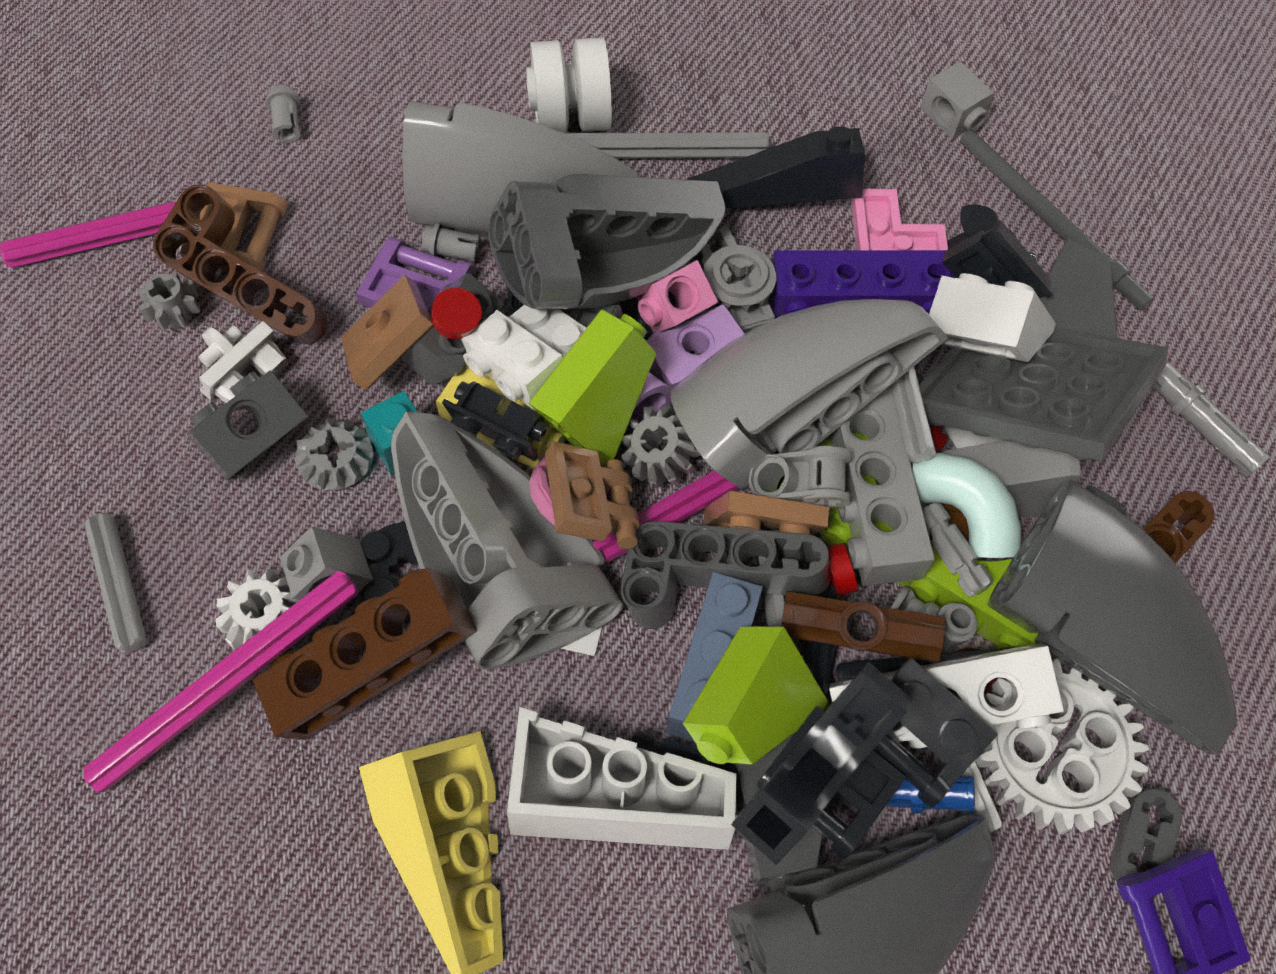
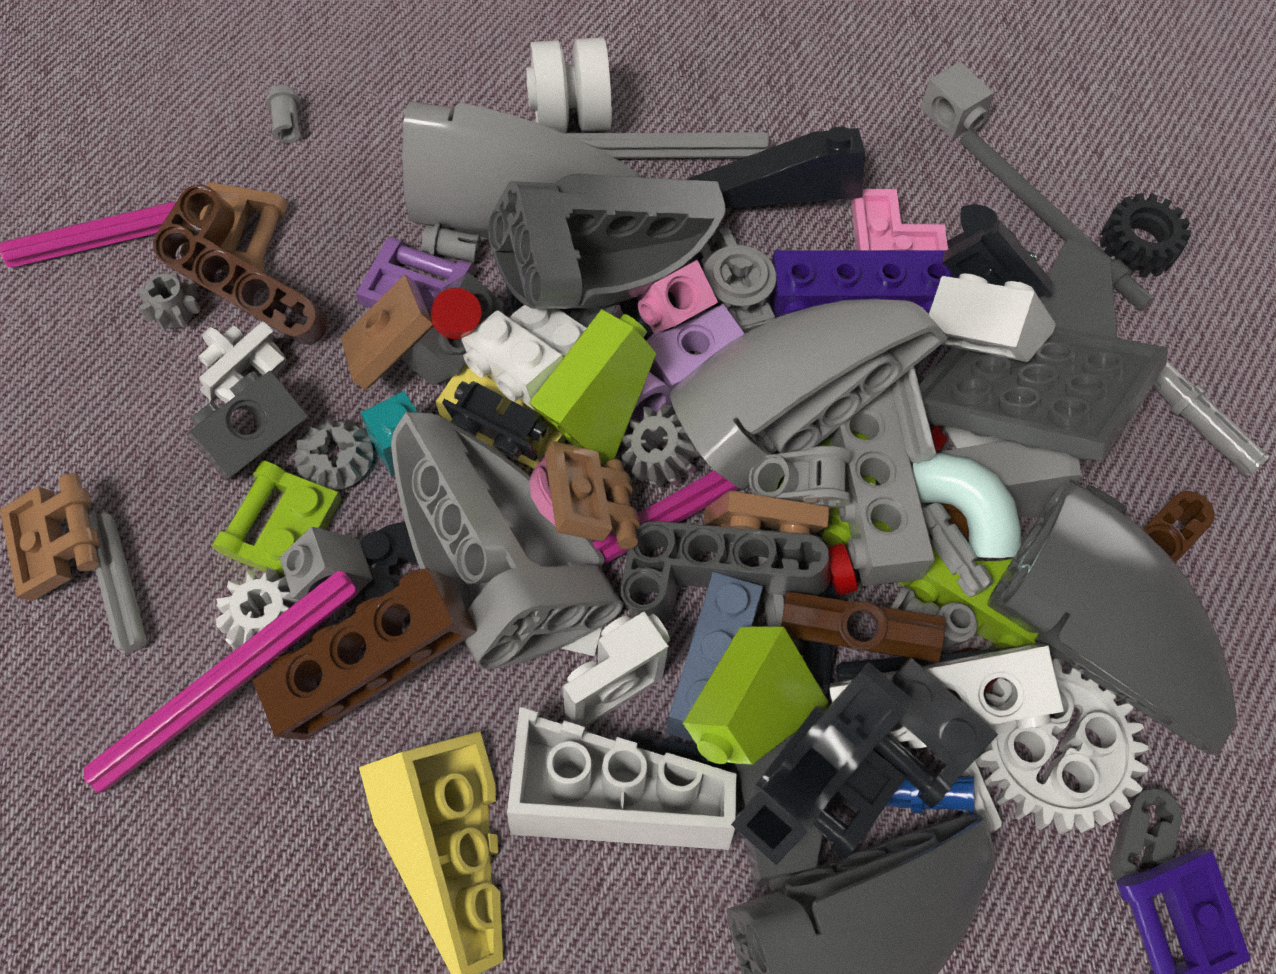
(36, 541): none -> medium nougat plate
(298, 510): none -> lime plate
(629, 662): none -> white plate
(1154, 219): none -> black tyre

